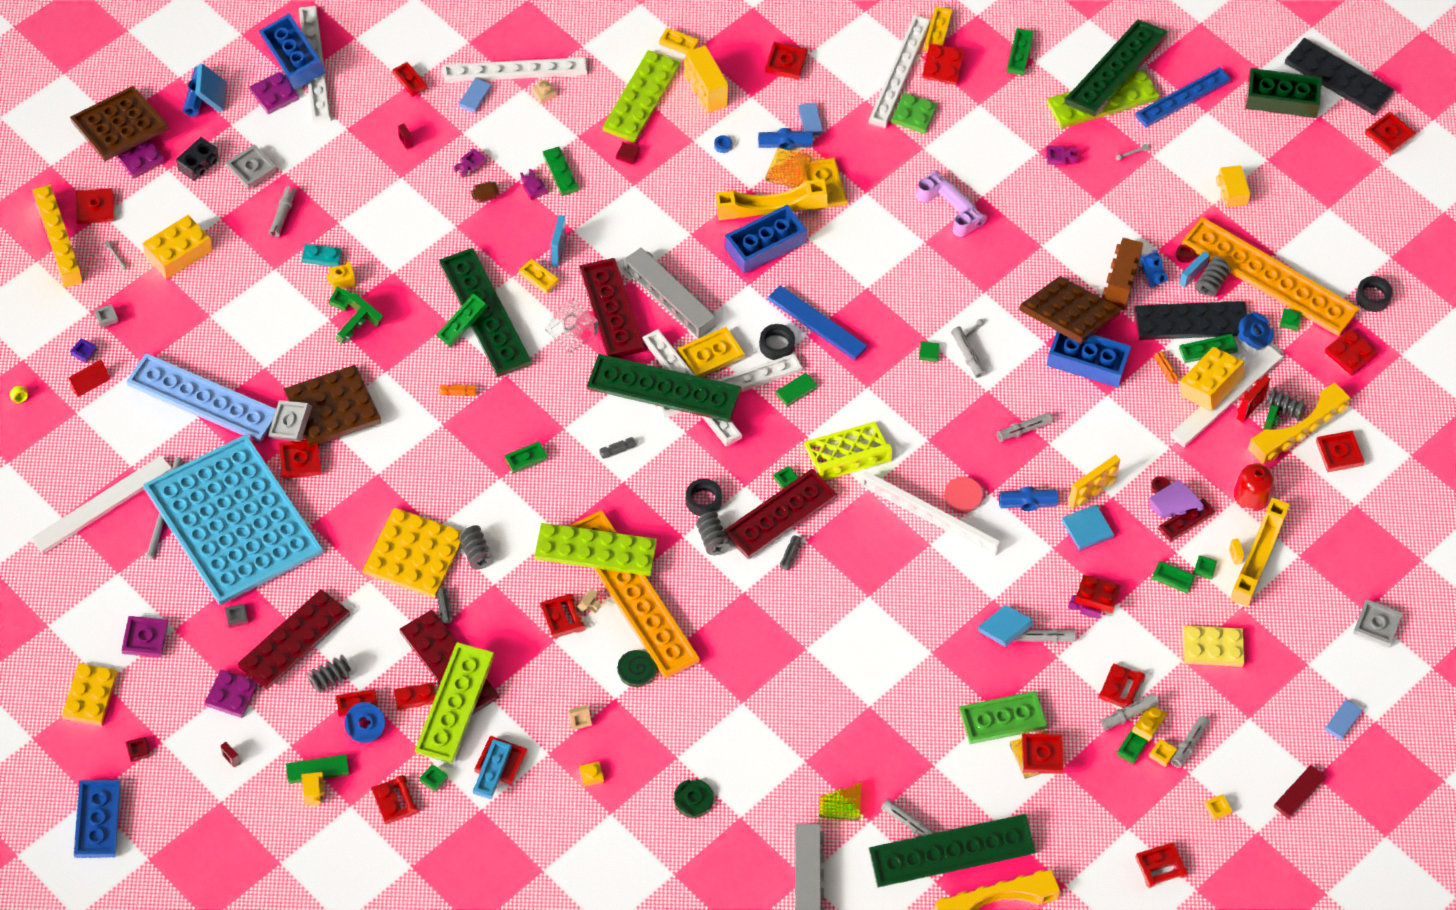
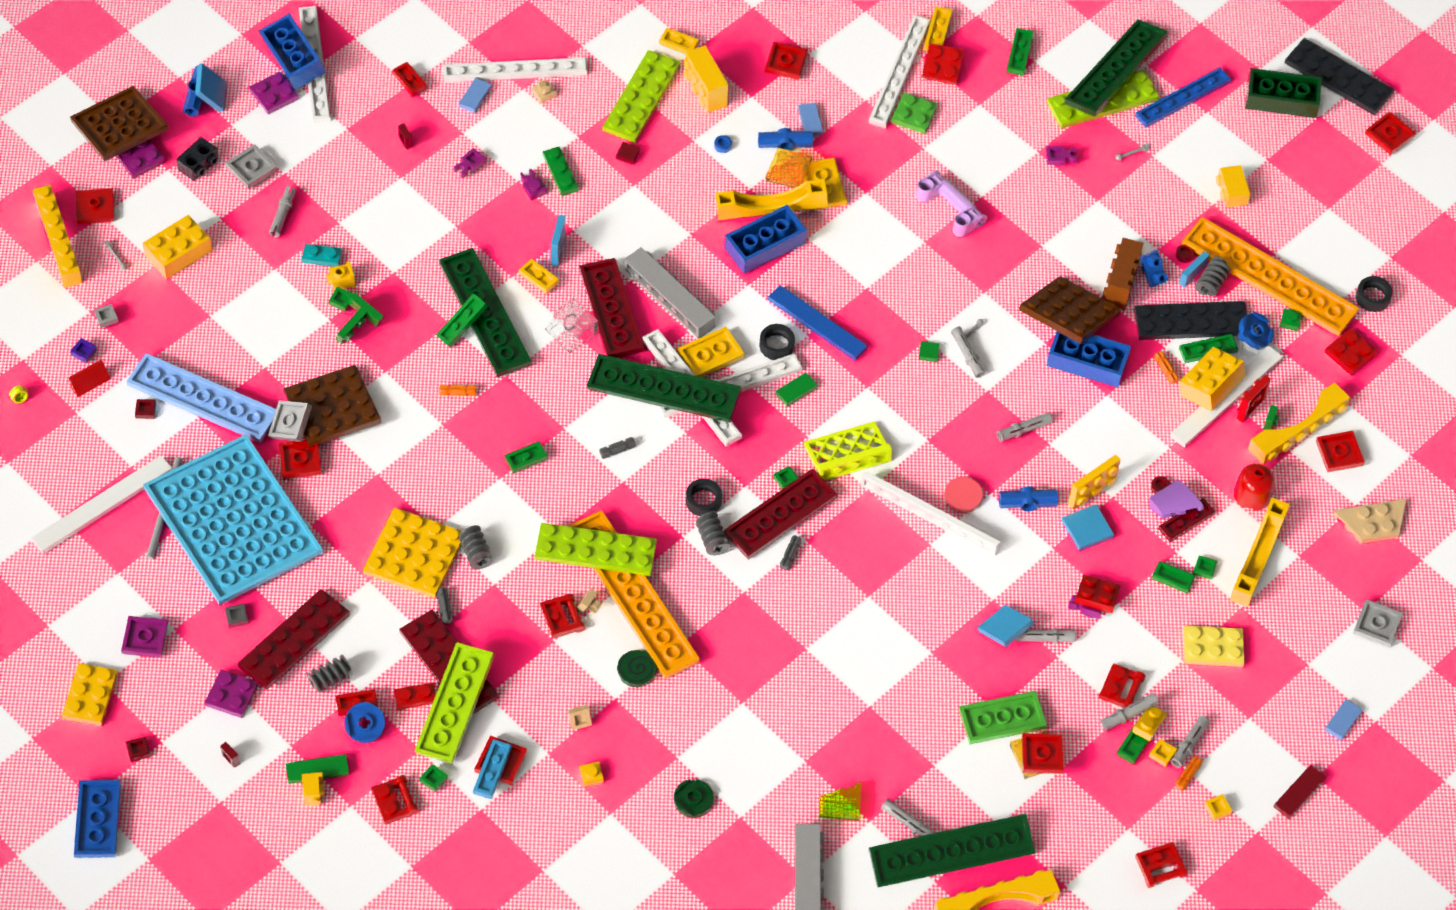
(145, 409): none -> dark red tile
(485, 191): reddish brown brick -> none
(1188, 773): none -> orange axle
(1236, 551): yellow tile -> none
(1287, 404): dark grey piece -> none
(1373, 521): none -> tan wing

